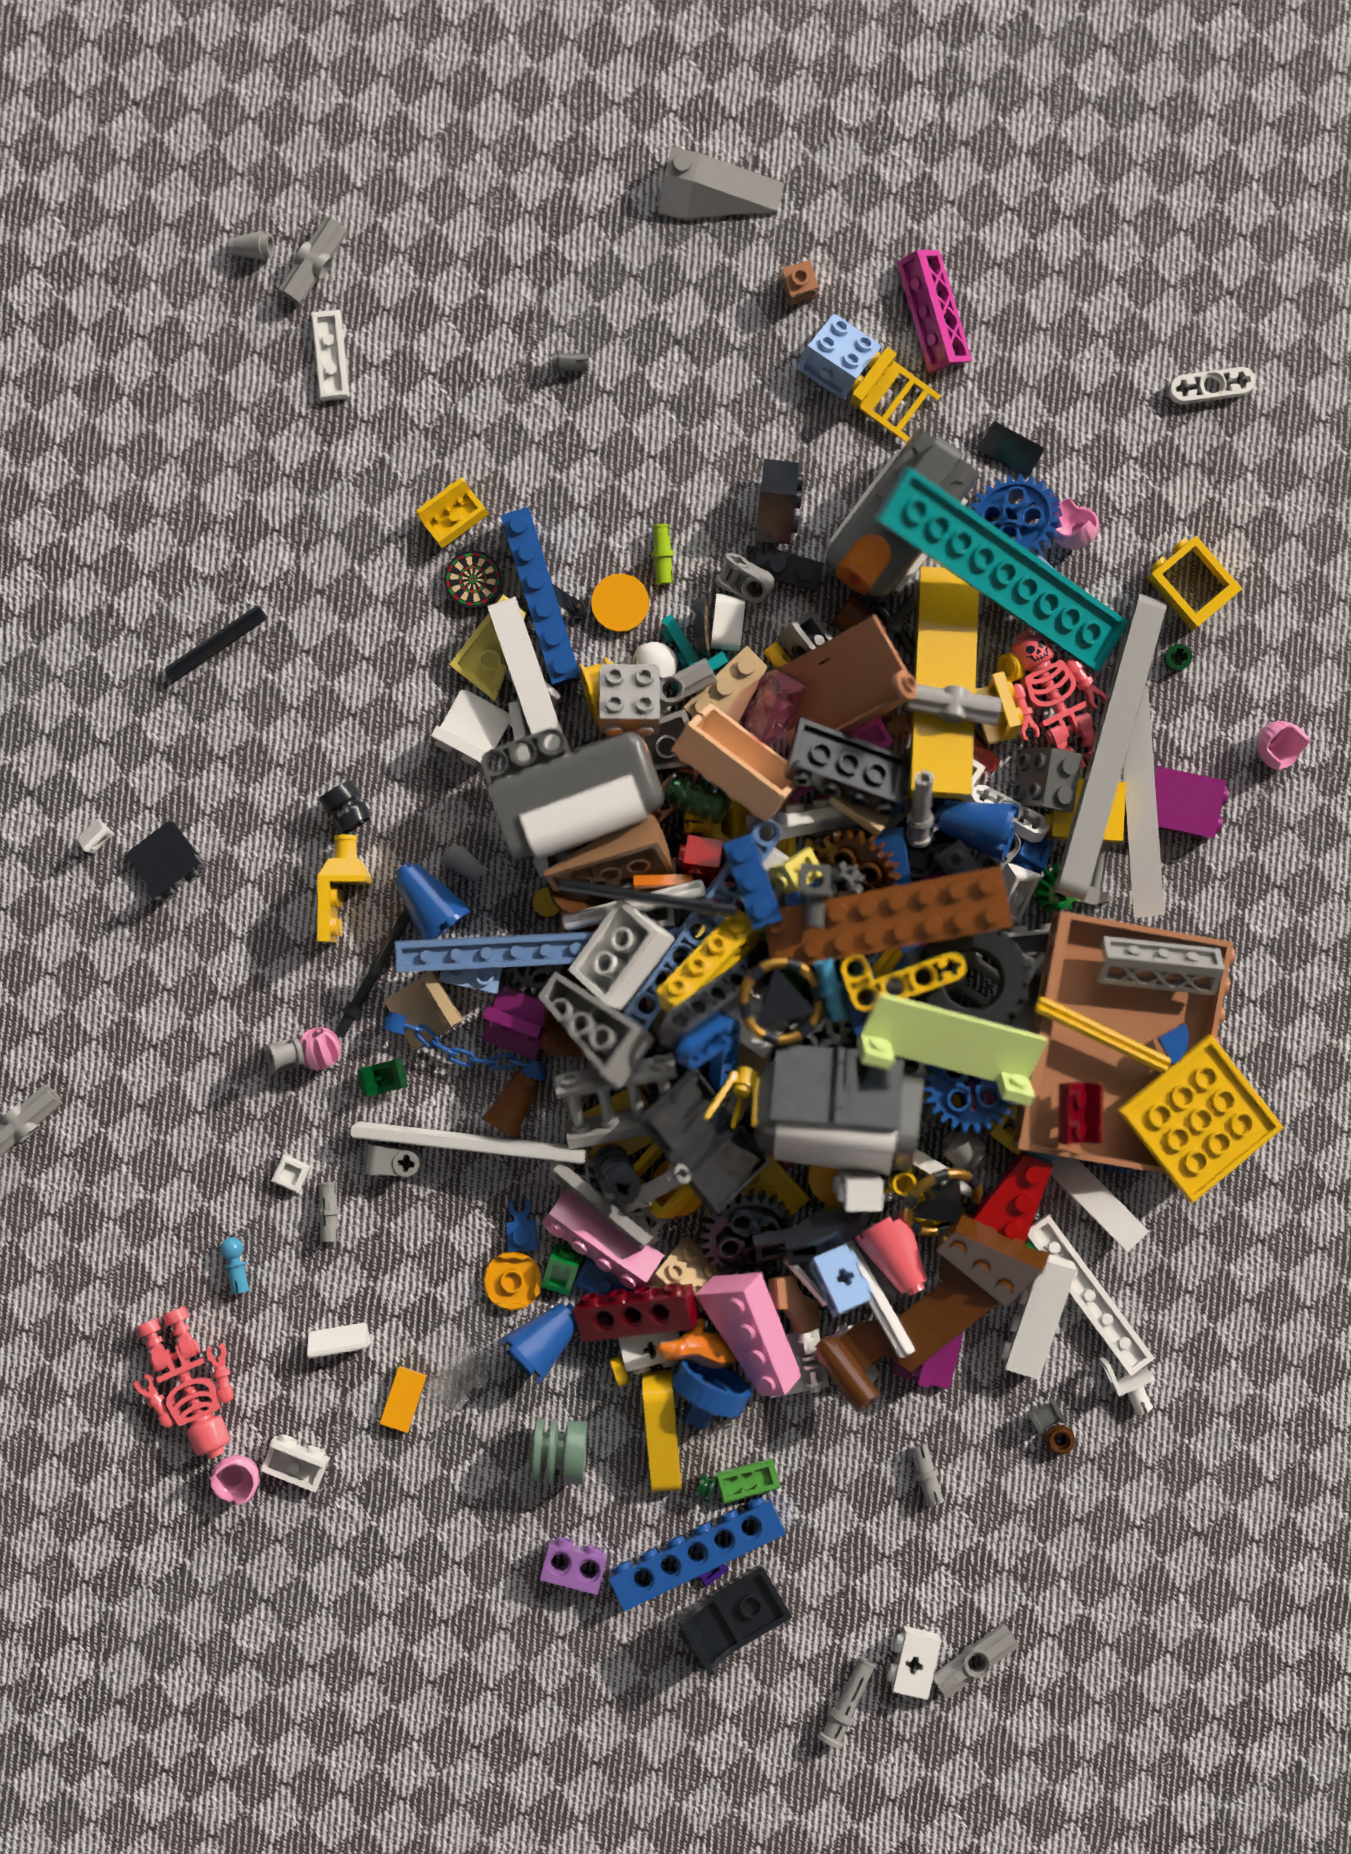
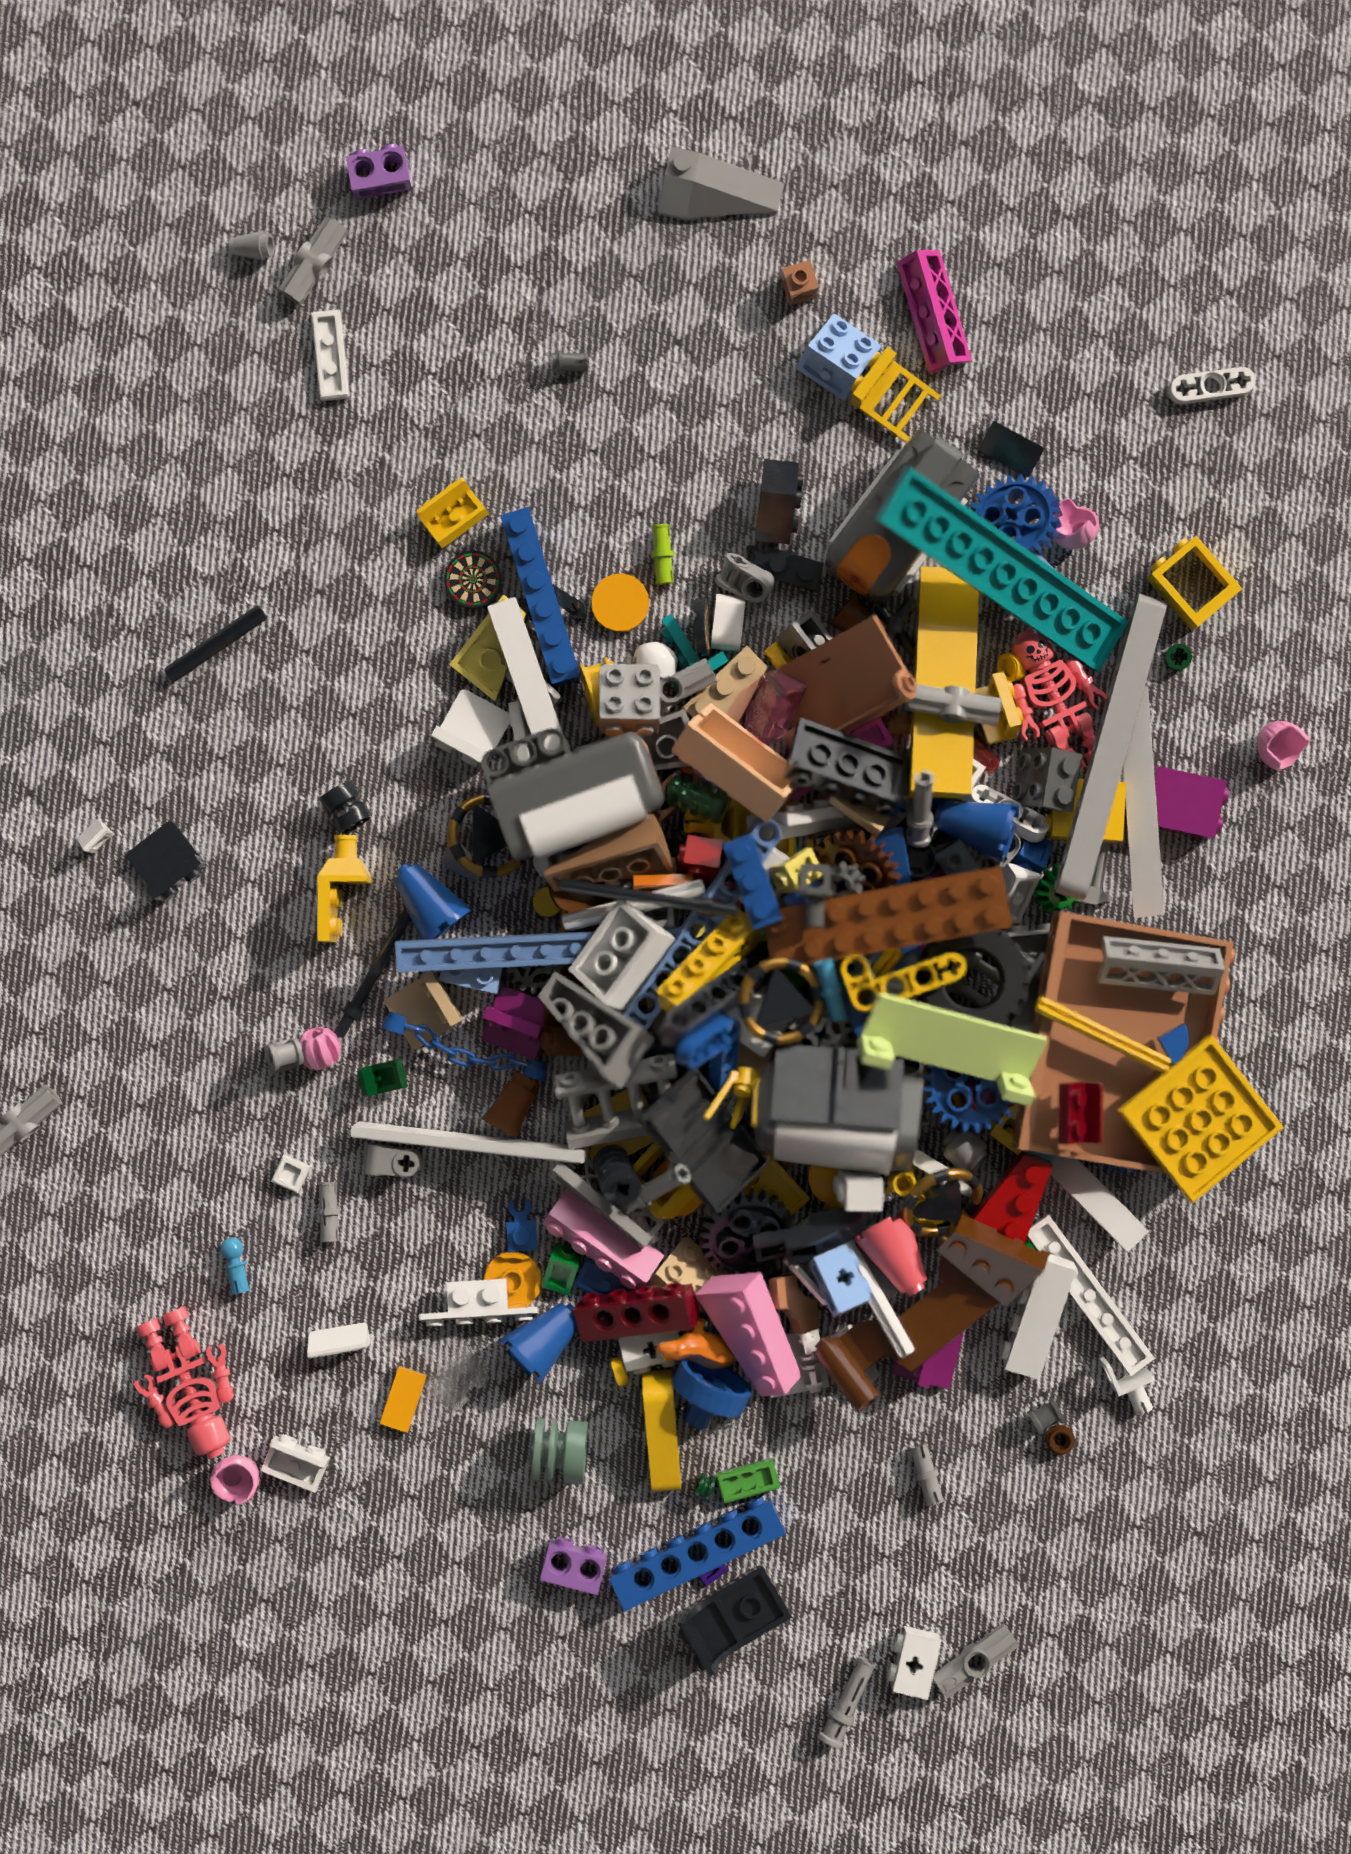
(379, 181): none -> medium lavender brick
(478, 1300): none -> white bracket
(486, 838): none -> piece

